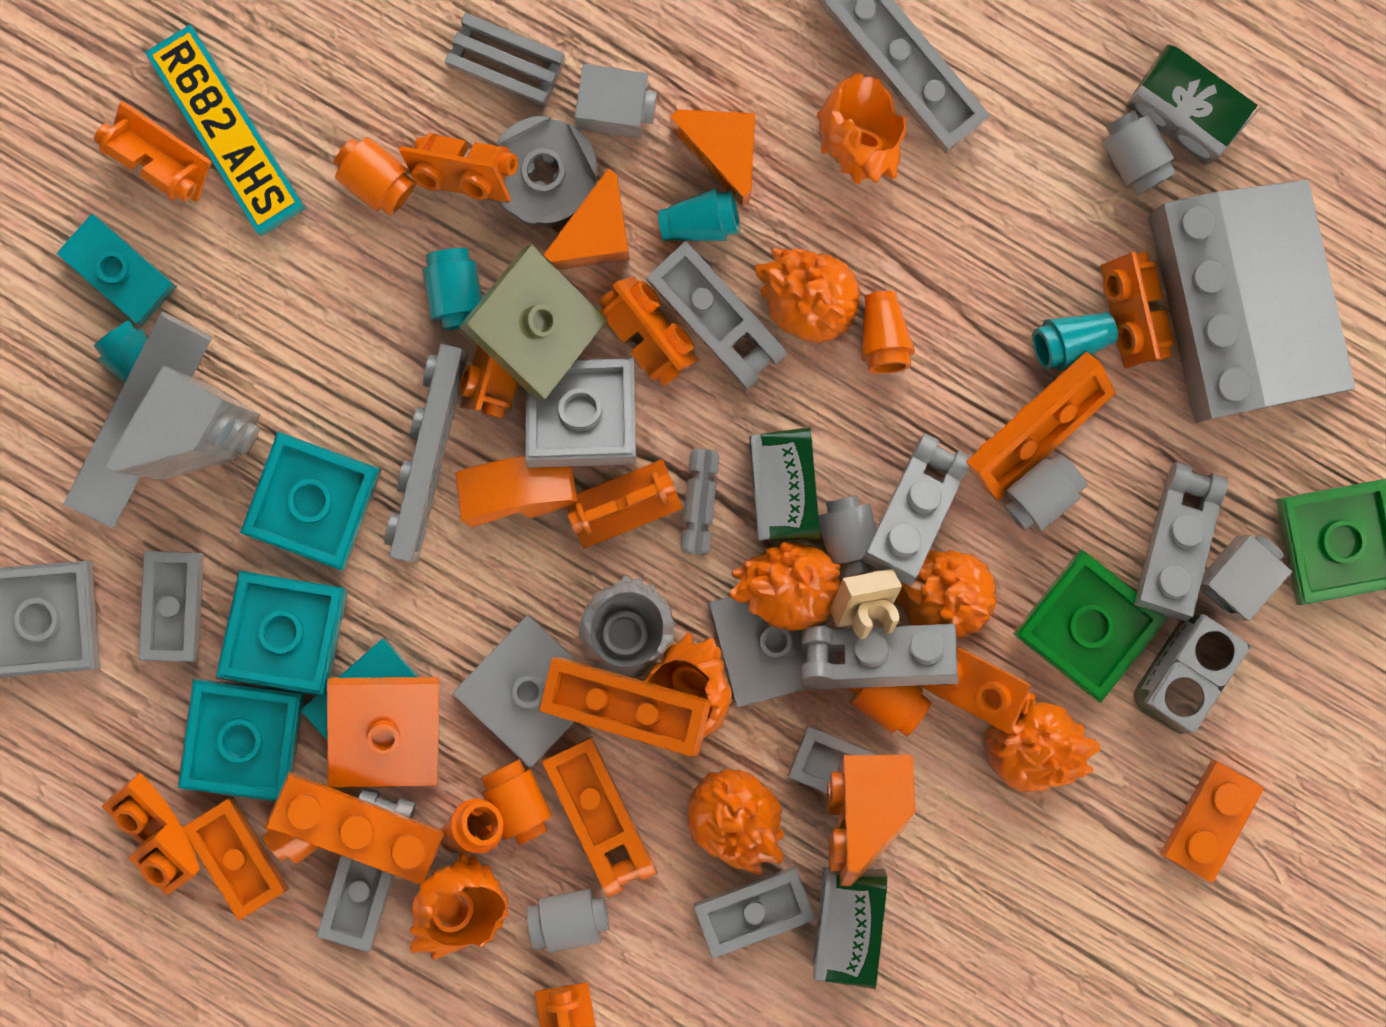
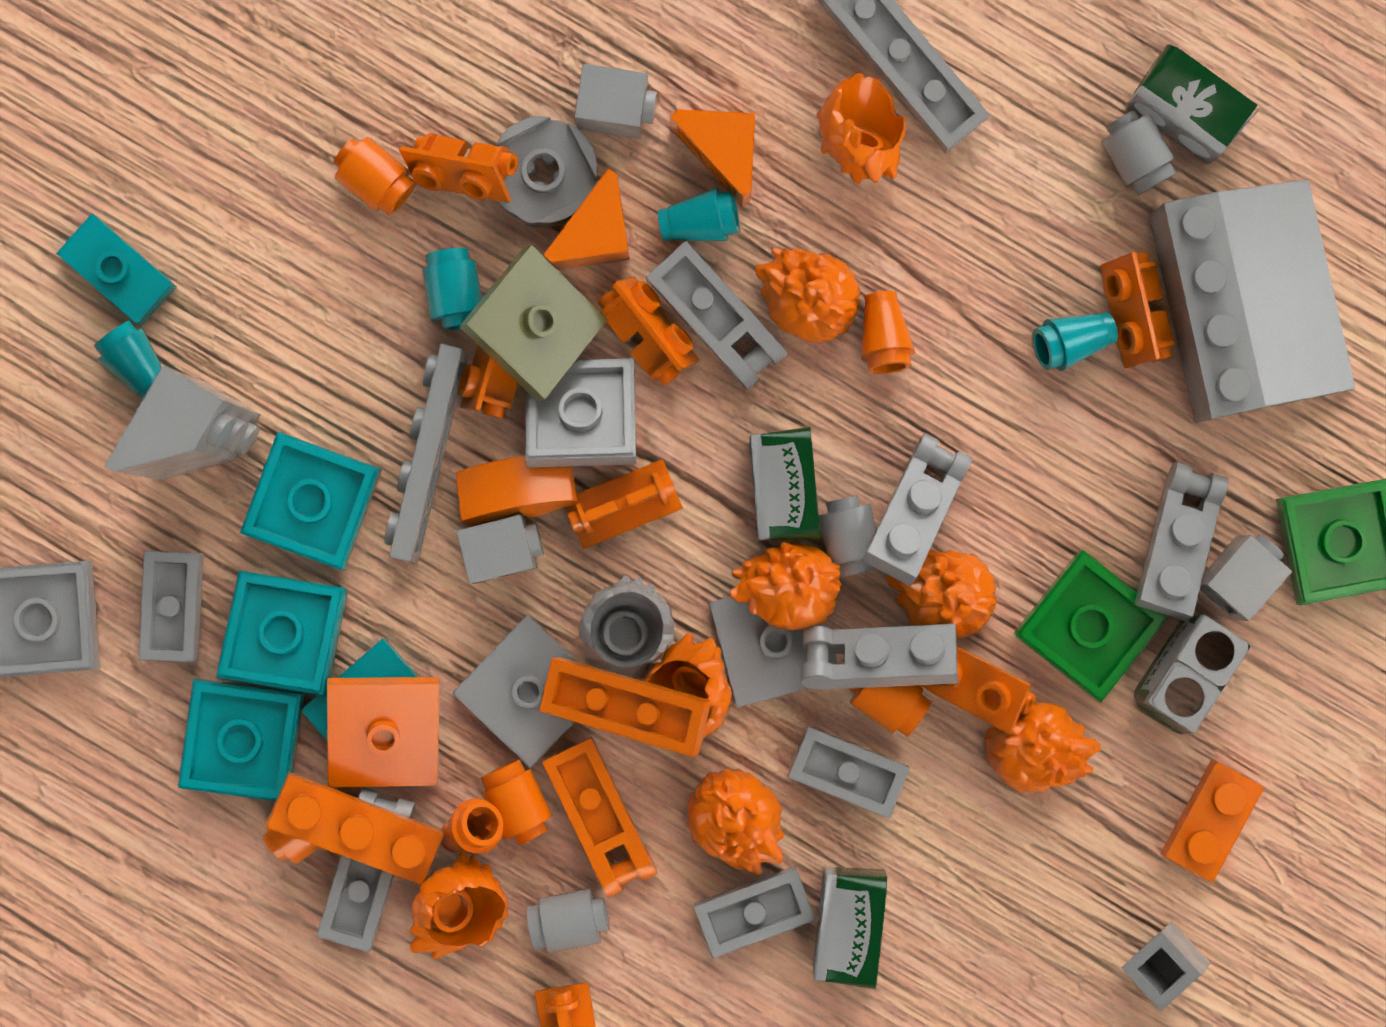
(97, 489): light grey tile -> none
(164, 848): orange slope -> none
(165, 158): orange hinge -> none
(225, 130): tile -> none
(235, 858): orange plate -> none
(464, 42): light grey tile -> none
(499, 548): none -> light grey brick
(700, 501): light grey axle -> none
(867, 599): tan tile -> none
(873, 808): orange slope -> none
(1041, 425): orange plate -> none
(1044, 493): light grey brick -> none
(1166, 966): none -> light grey brick

